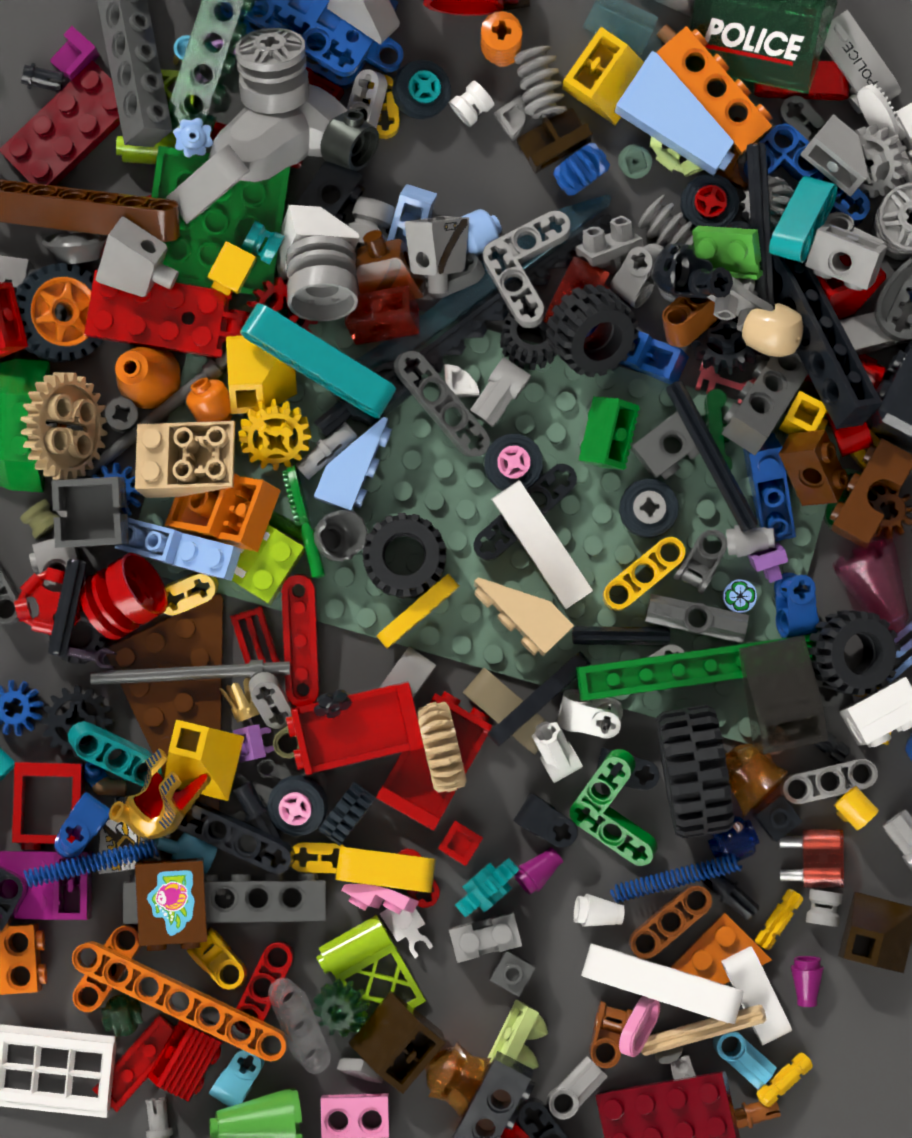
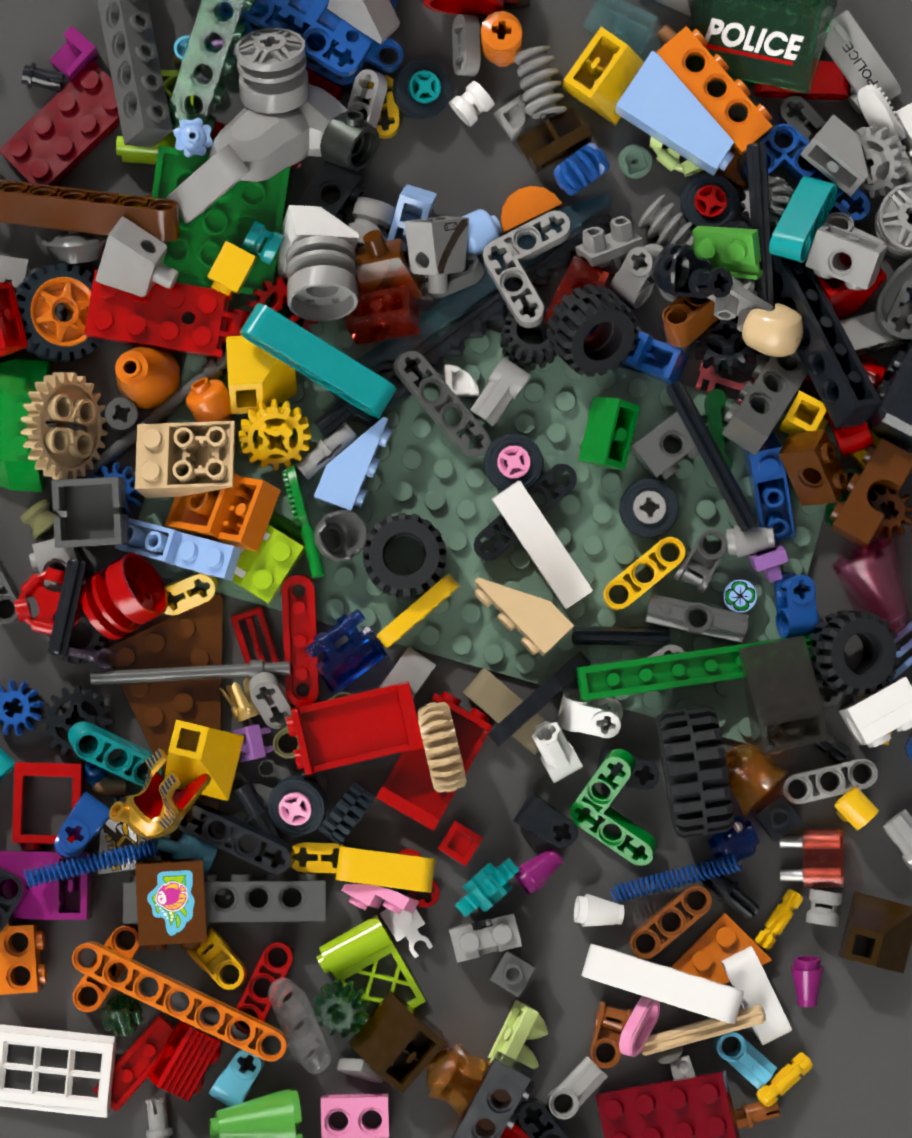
(331, 704): black plant -> none
(350, 659): none -> clear blue plate
(466, 45): none -> light grey beam
(526, 206): none -> orange tile

